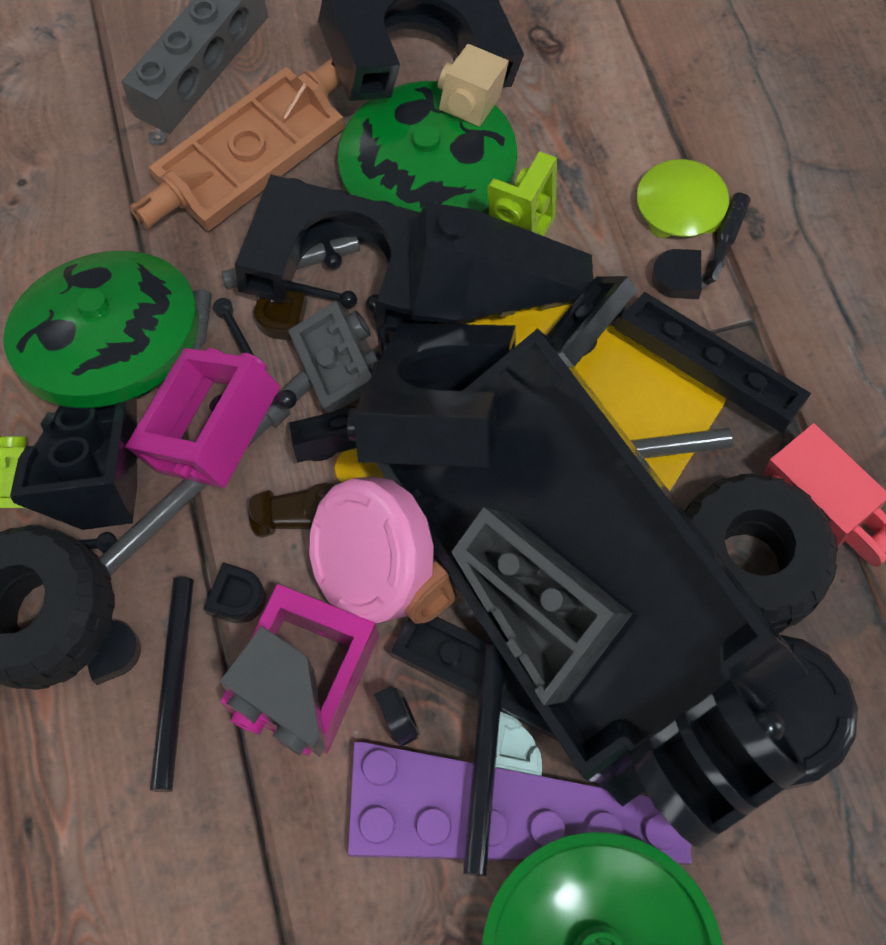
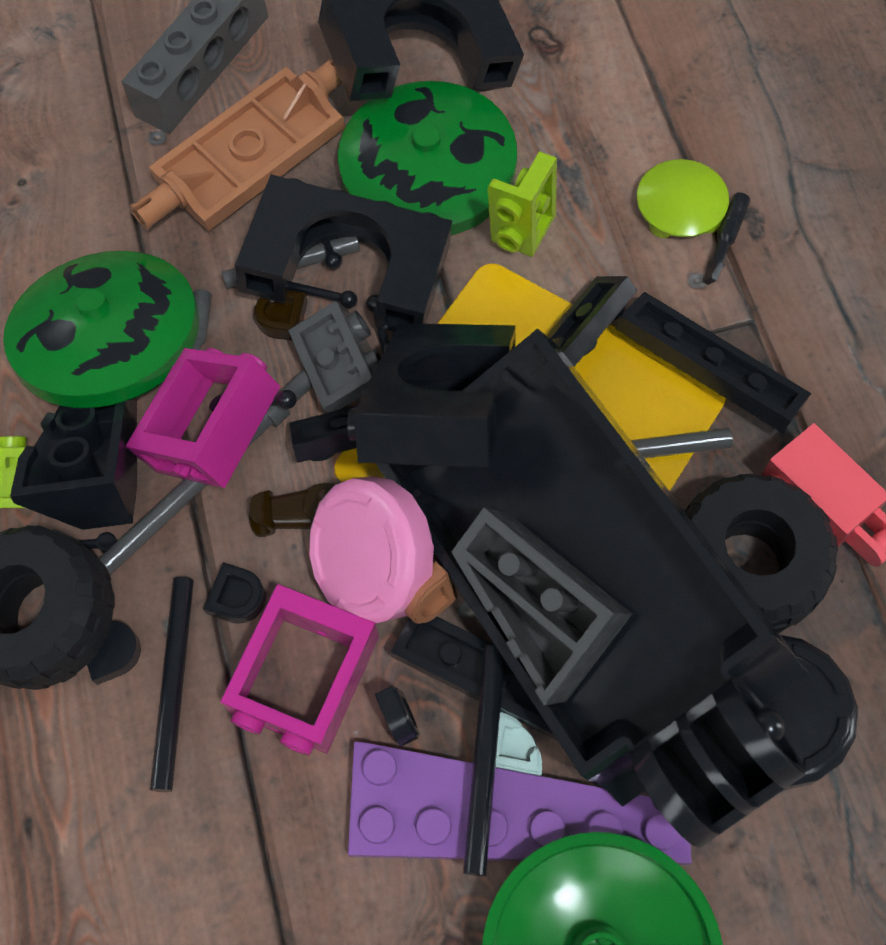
(224, 309): black hinge -> none
(281, 687): dark grey slope -> none
(472, 84): tan brick -> none
(484, 266): black wedge -> none
(678, 273): black tile -> none

